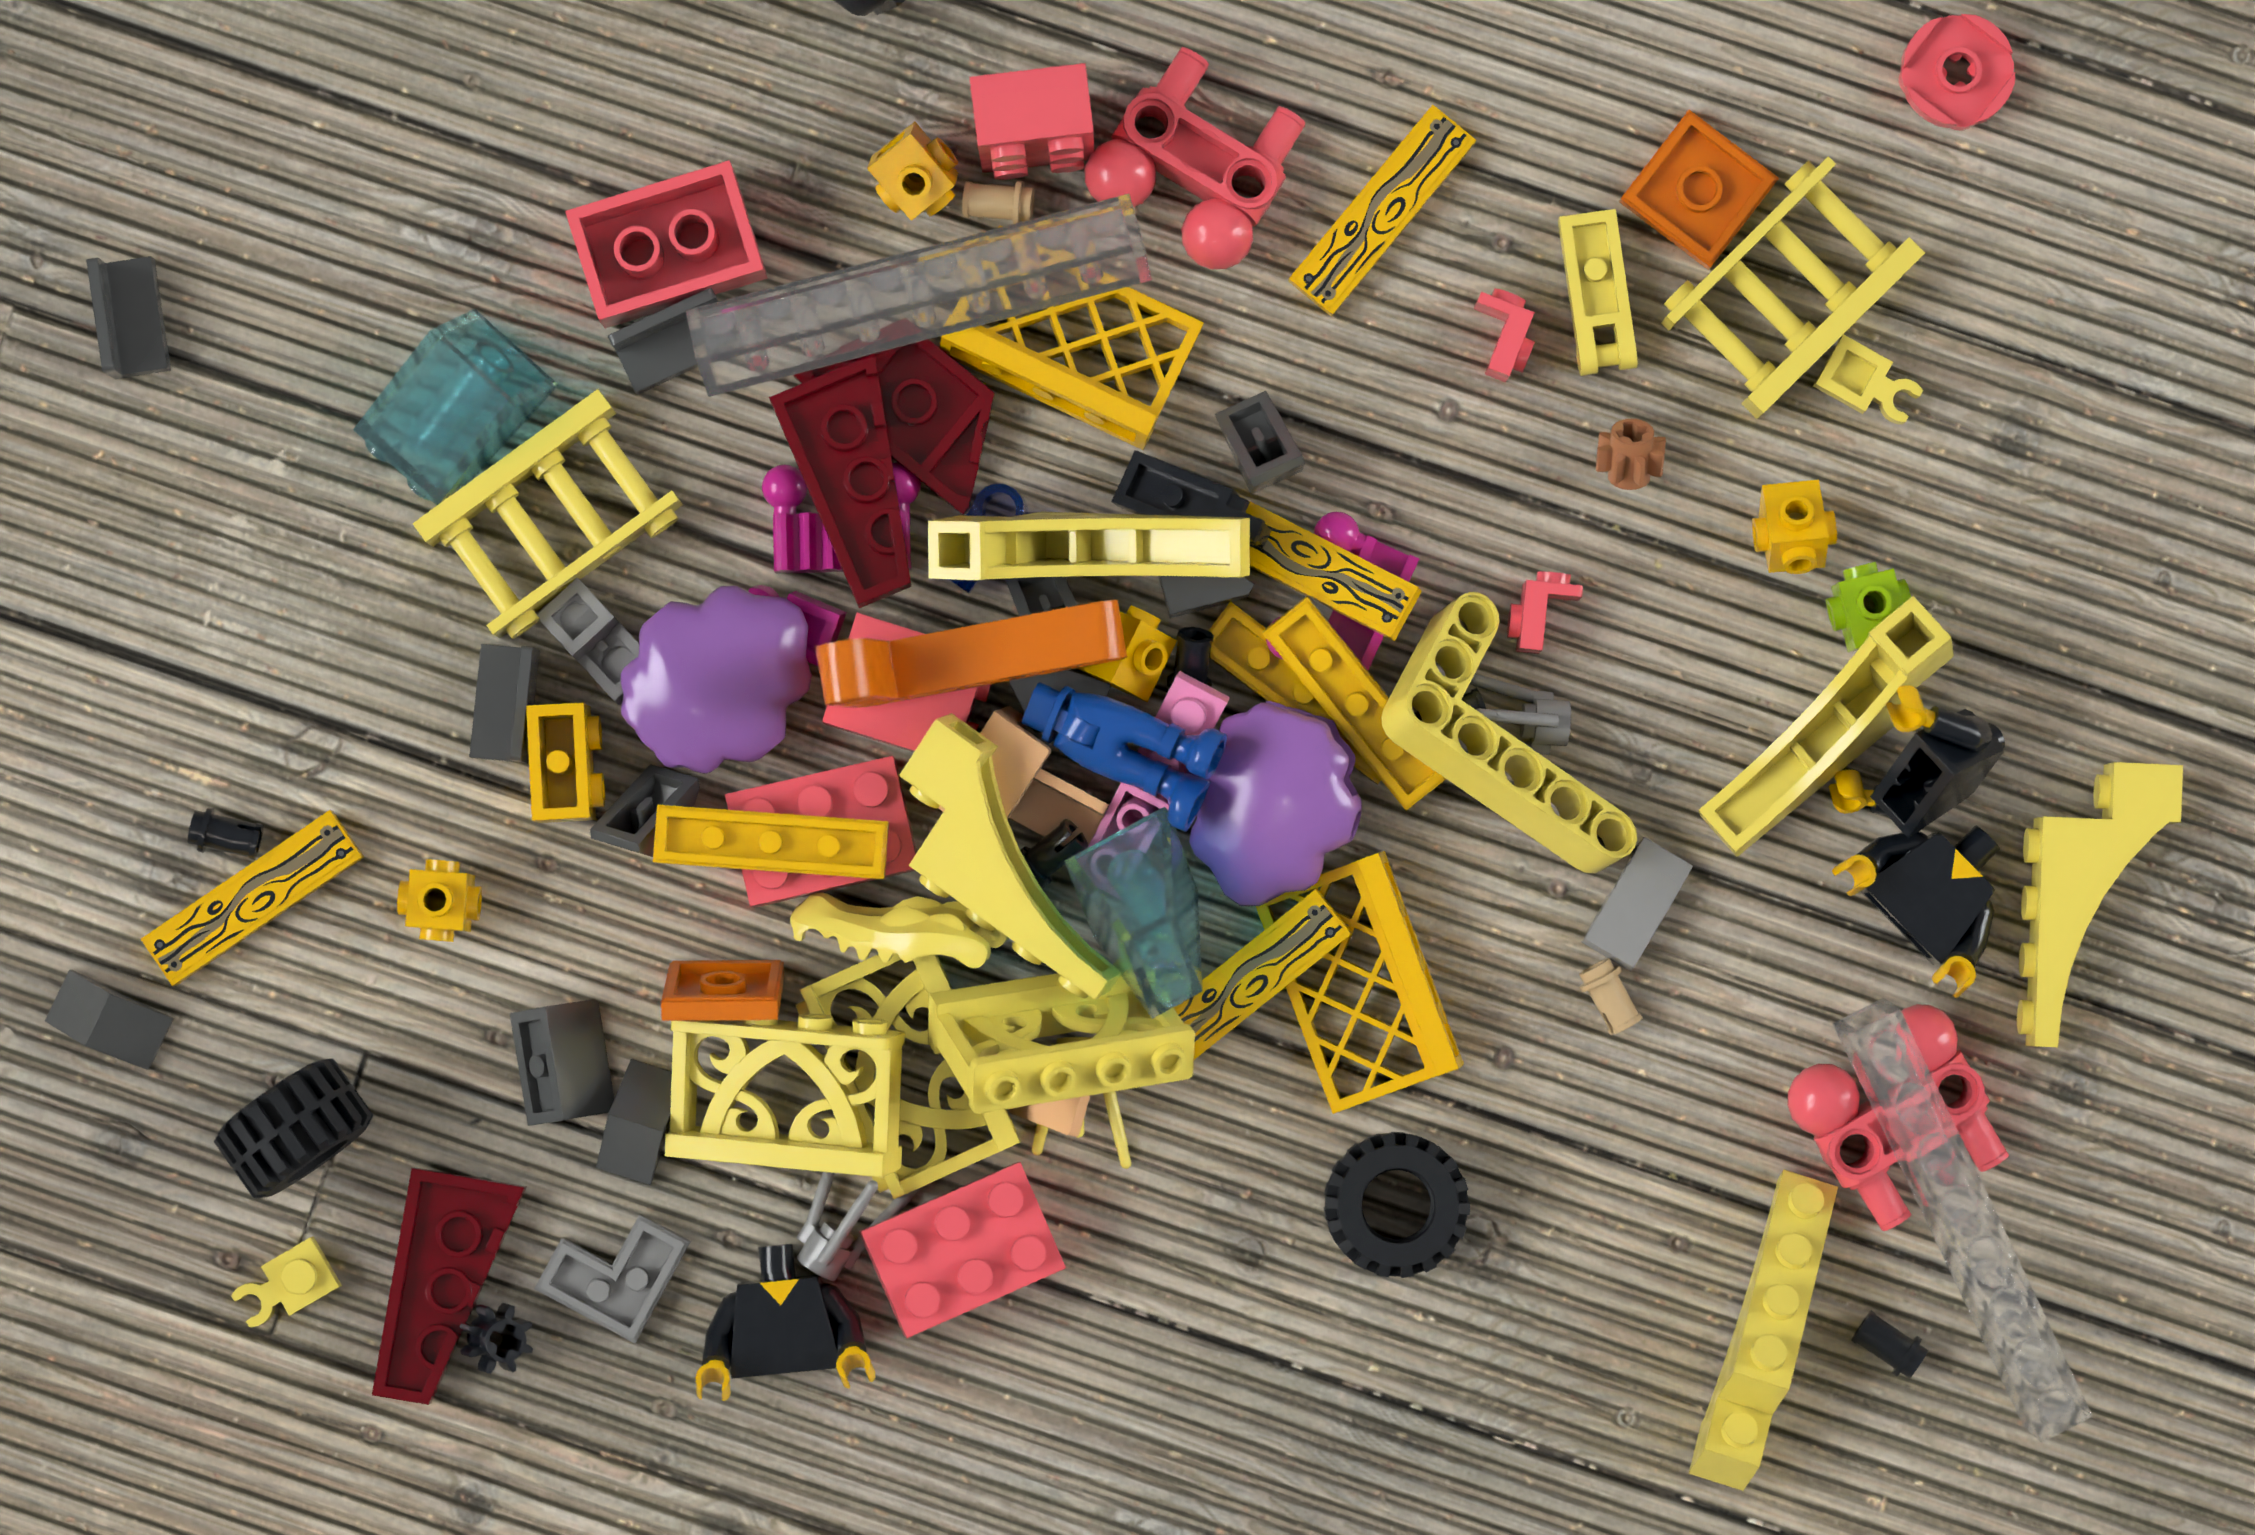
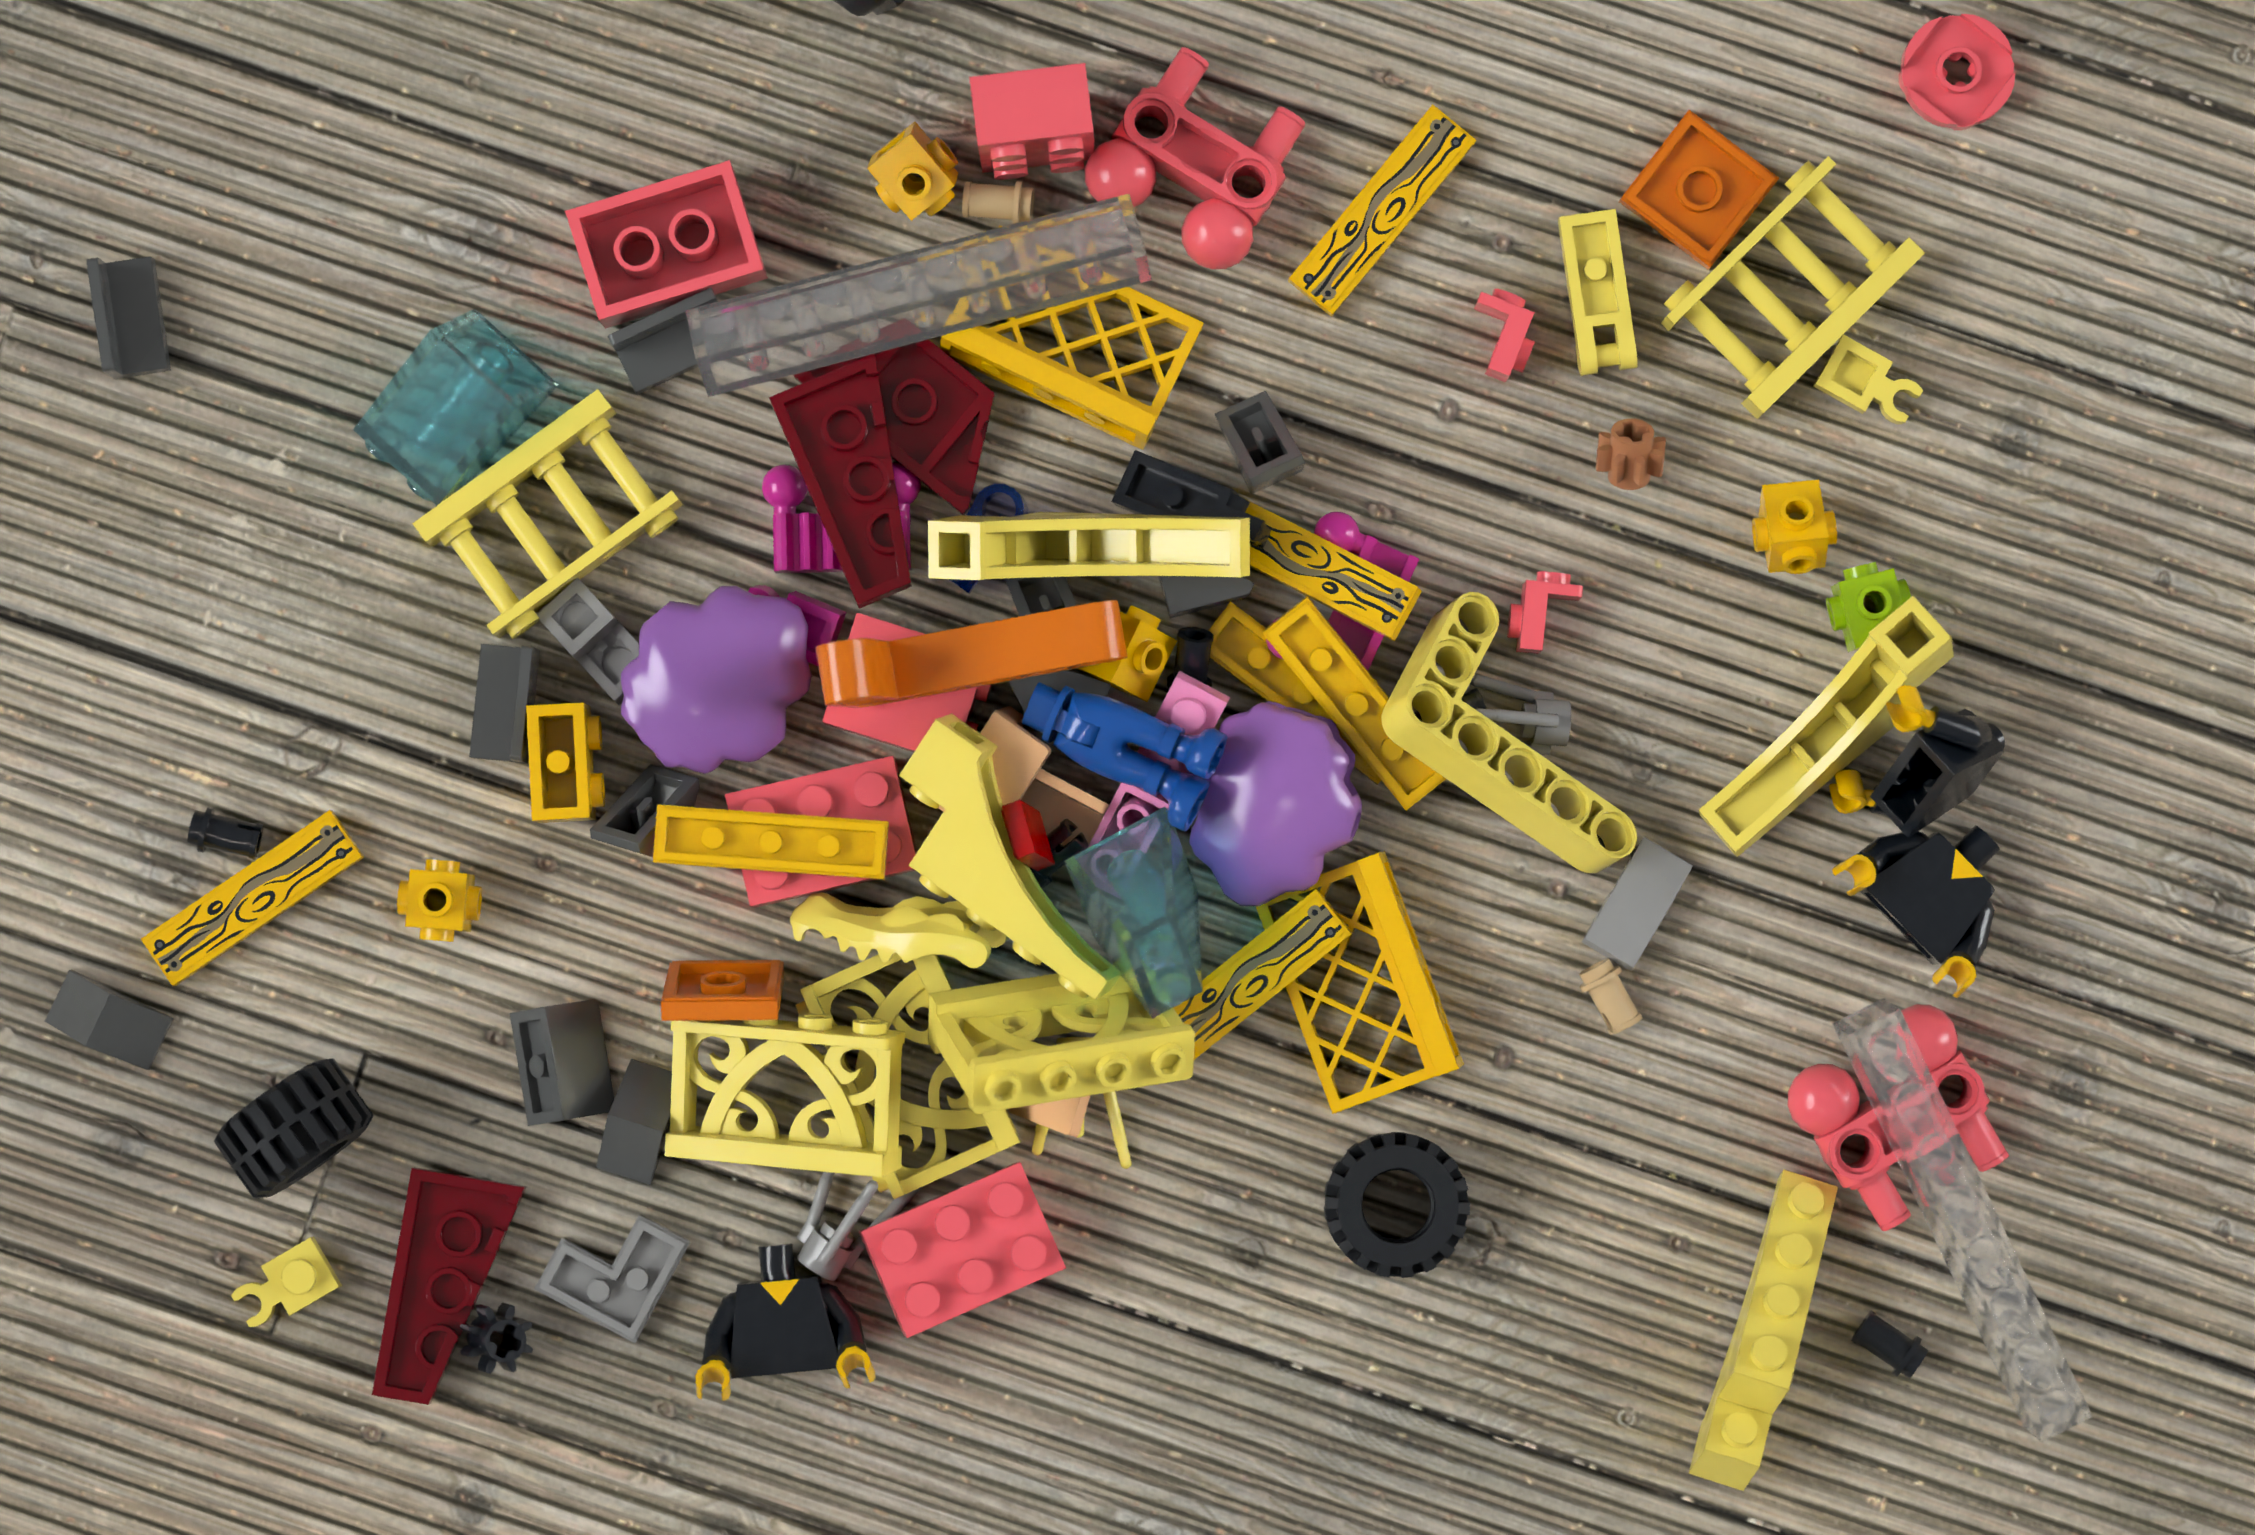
(1027, 835): none -> red tile
(2072, 872): light yellow arch -> none

